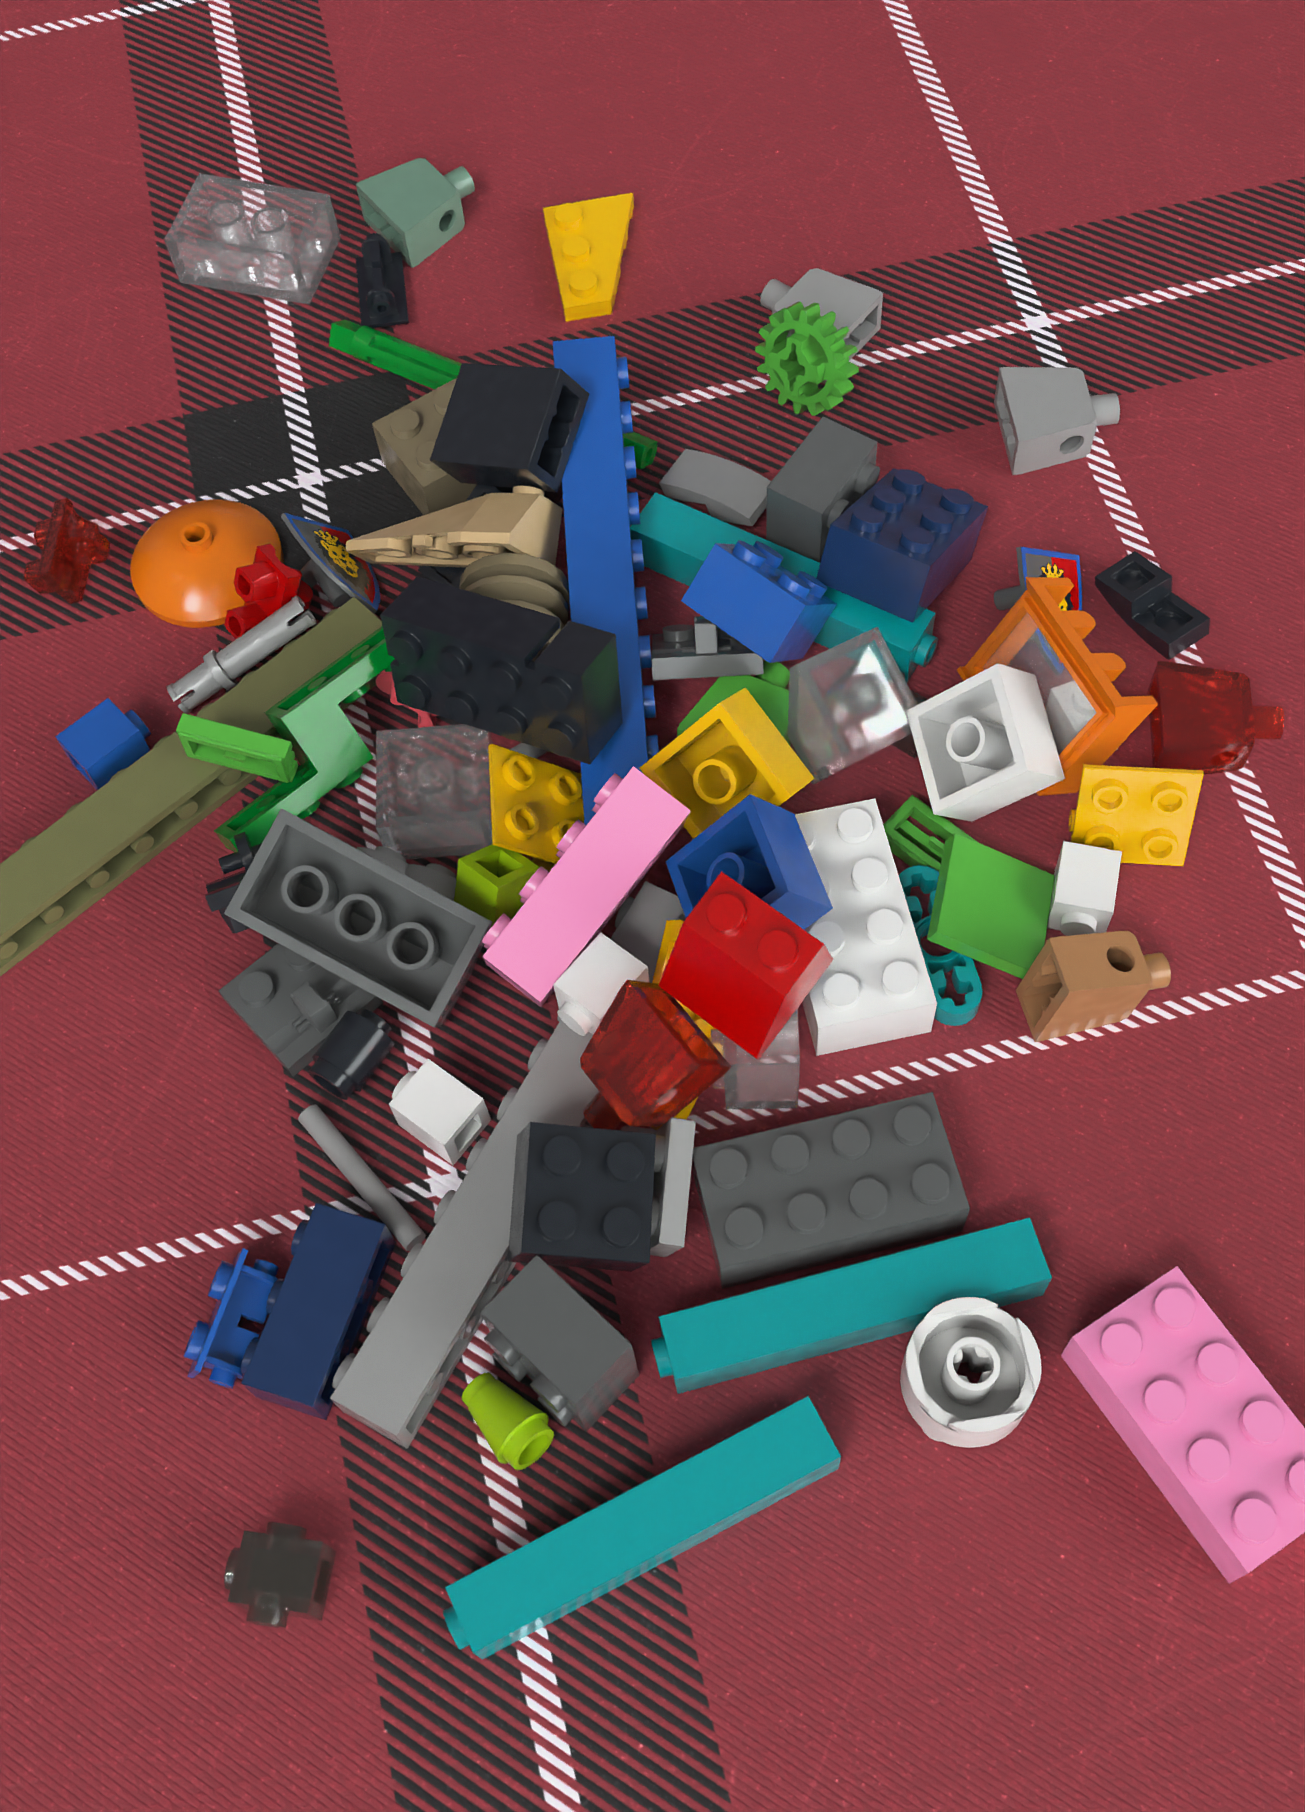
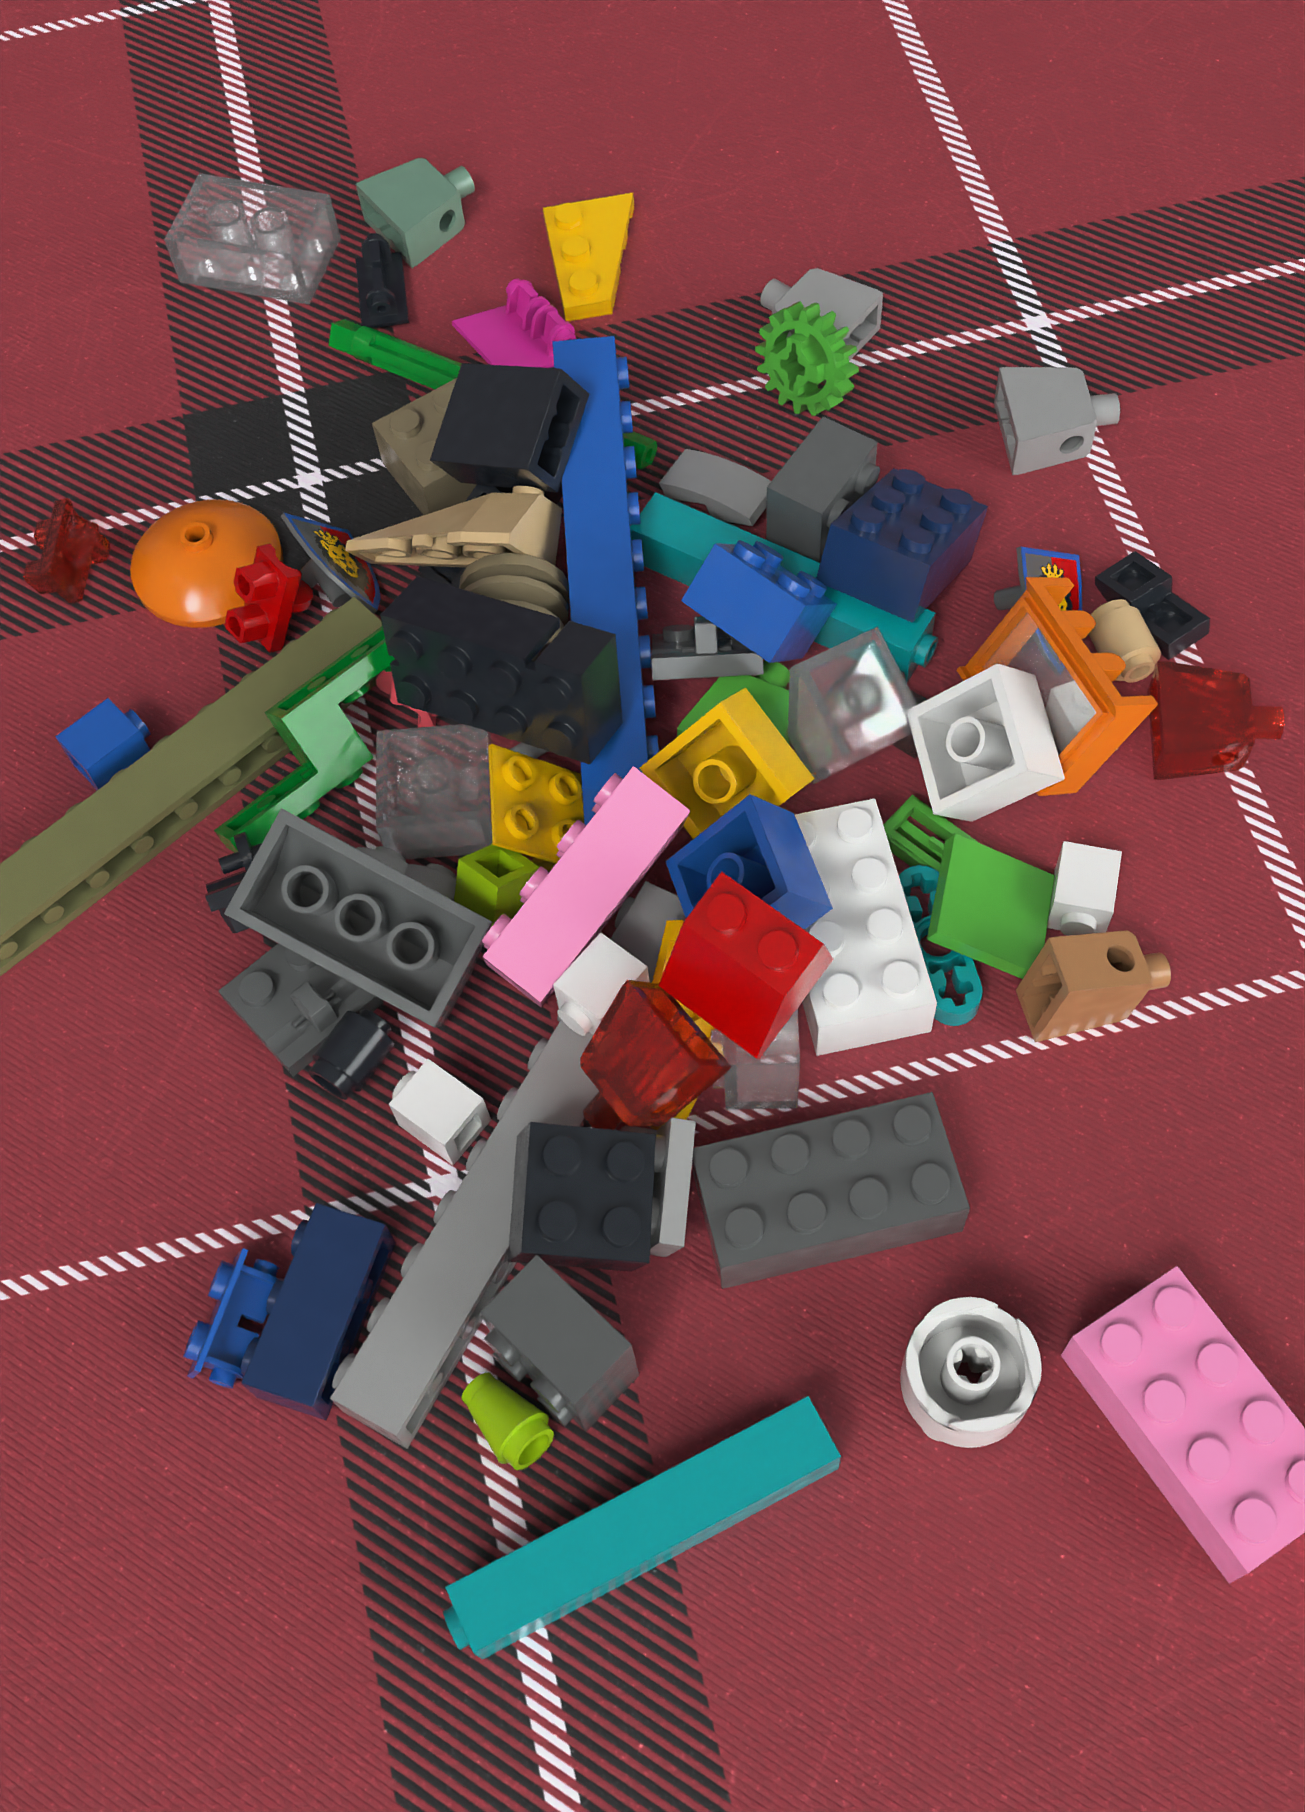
(237, 748): bright green tile -> none
(242, 654): light grey pin -> none
(279, 1575): clear smoke brick -> none
(361, 1177): light grey bar -> none
(518, 331): none -> dark pink hinge
(847, 1305): teal brick -> none
(1124, 632): none -> tan brick
(1137, 812): yellow hinge -> none

